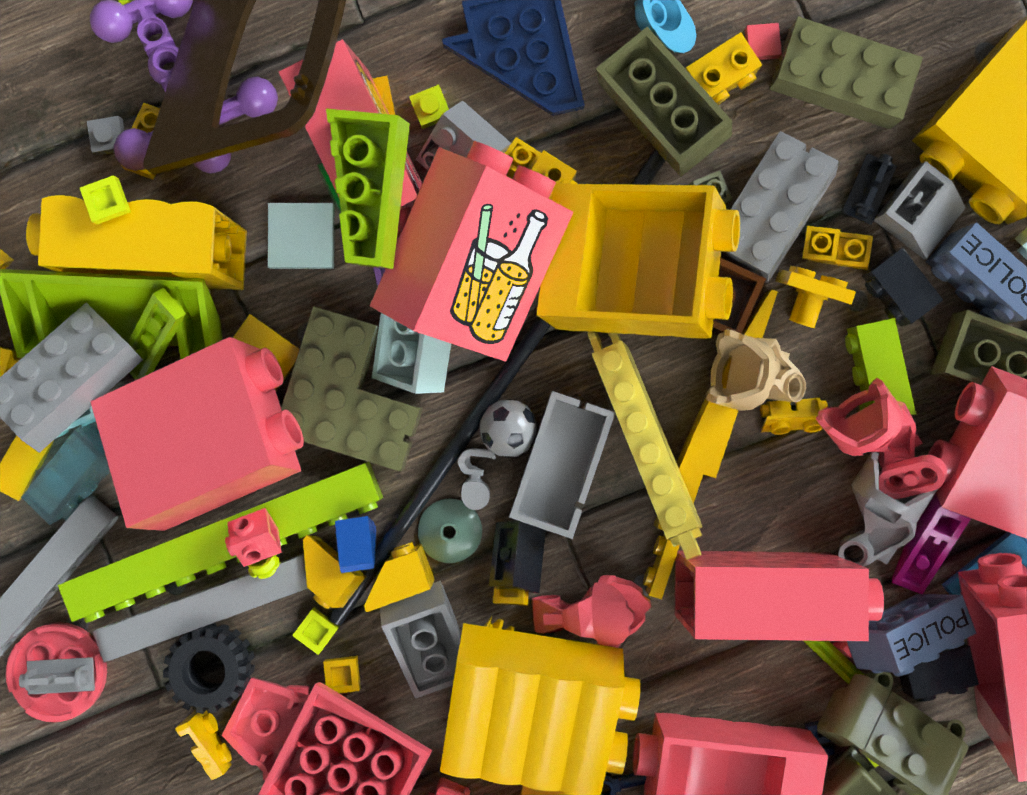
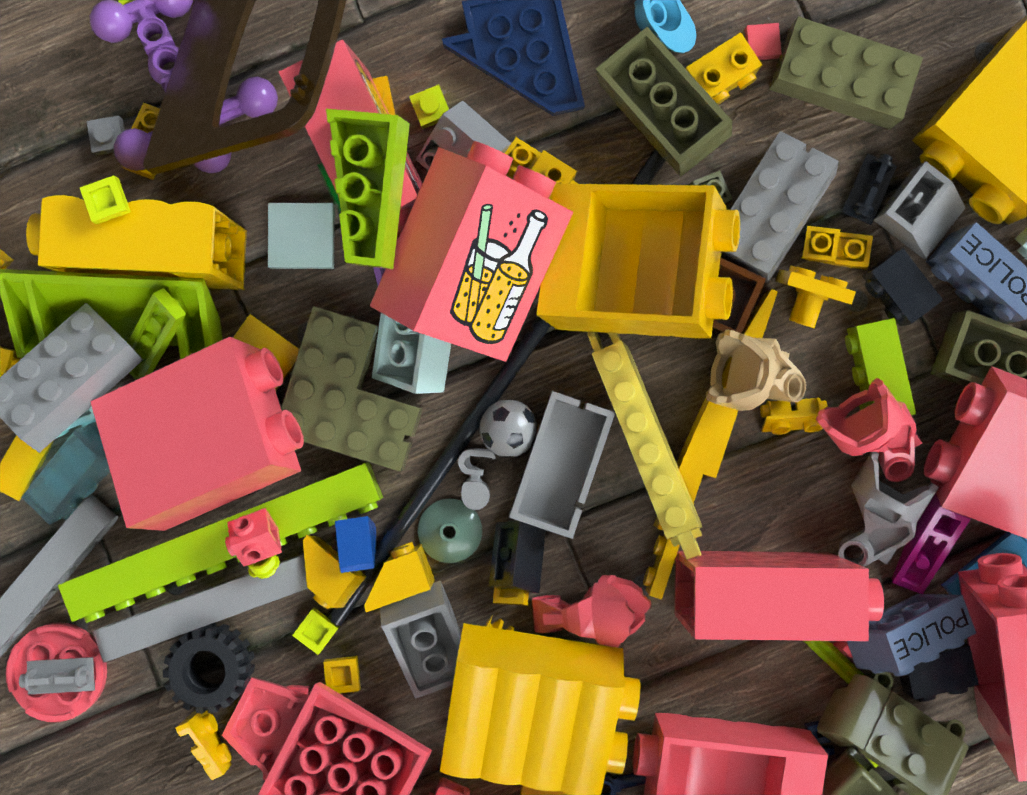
(914, 476): coral plate -> none

